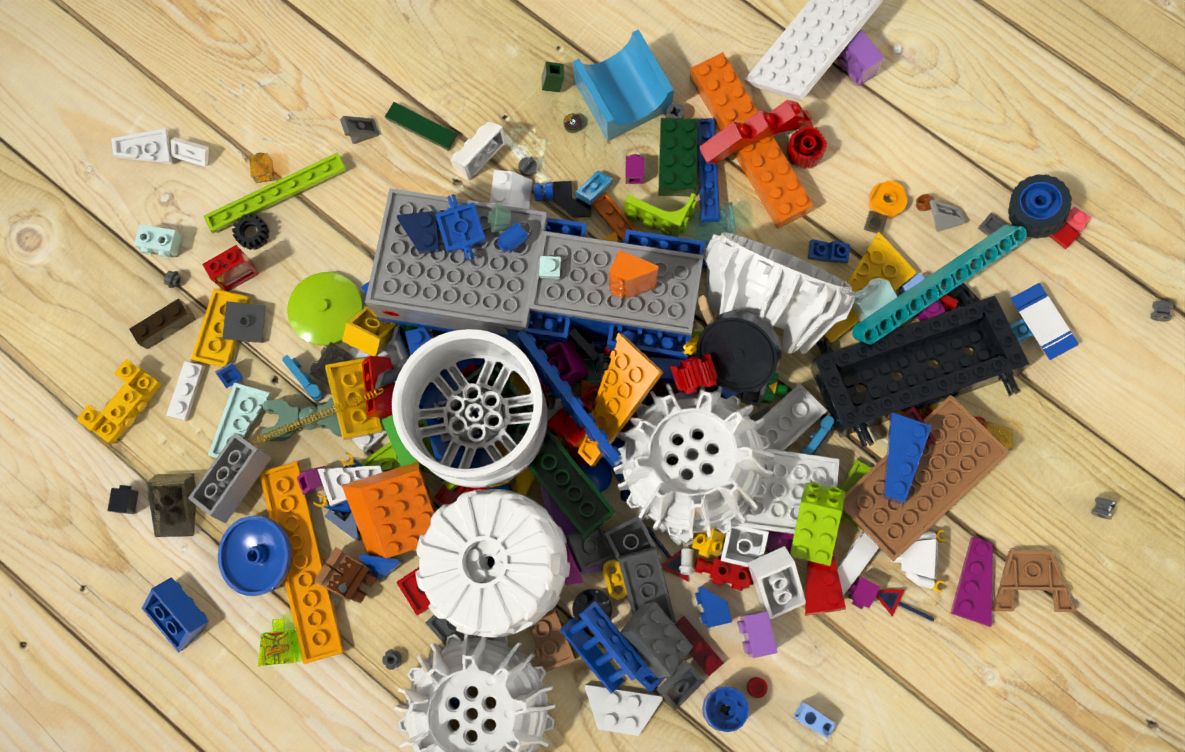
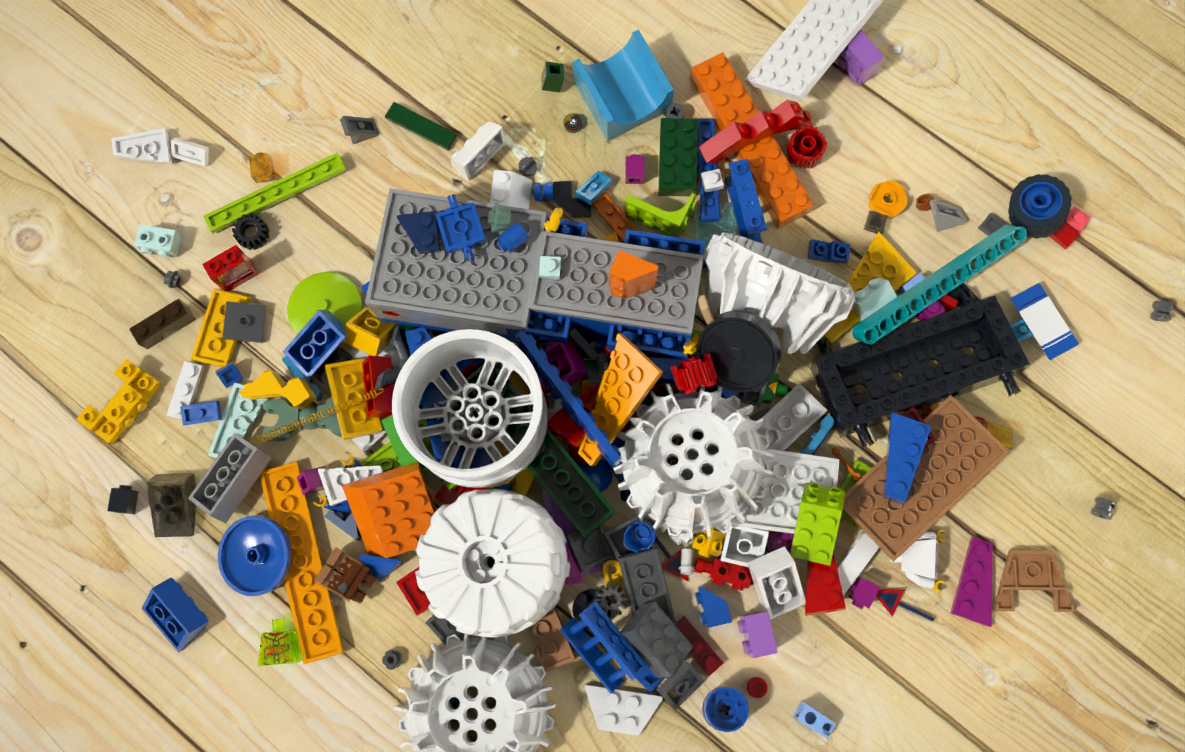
(201, 413): none -> plate
(272, 385): none -> yellow arch
(315, 342): none -> blue slope
(554, 222): none -> yellow arm
(608, 593): none -> dark grey gear
(639, 536): none -> blue hair
(712, 180): none -> white plate
(745, 201): none -> blue fence
(856, 476): none -> orange hinge

